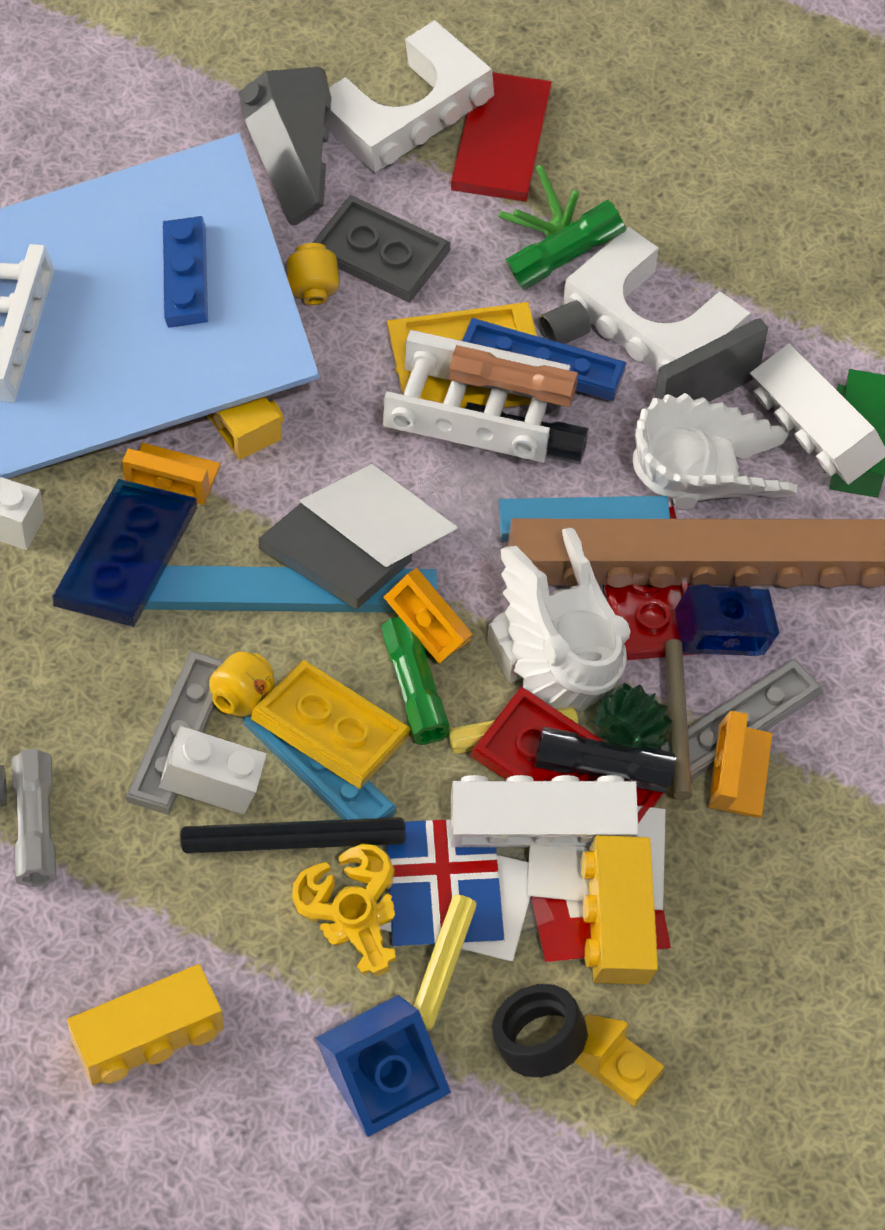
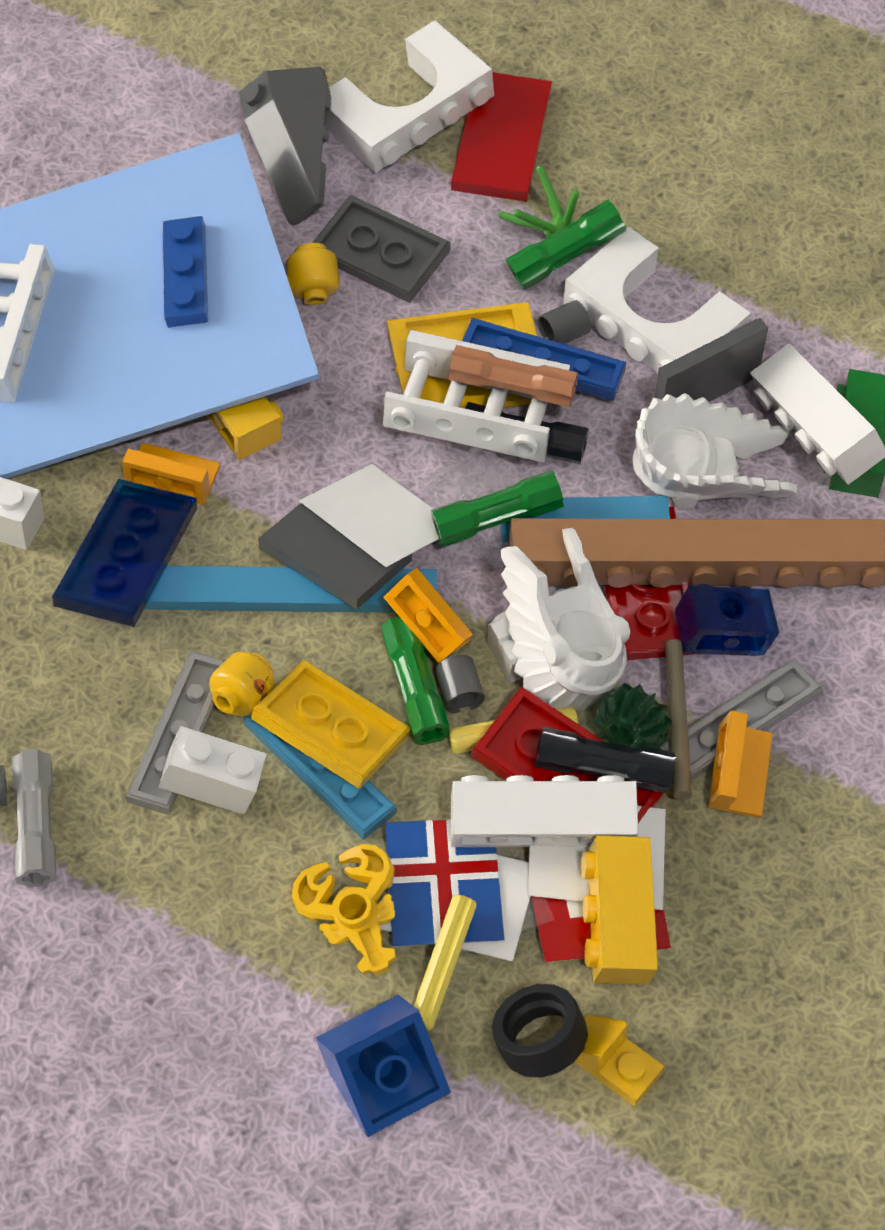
(146, 1025): yellow brick -> none
(293, 835): black axle -> none
(460, 683): none -> dark grey beam
(527, 498): none -> green axle

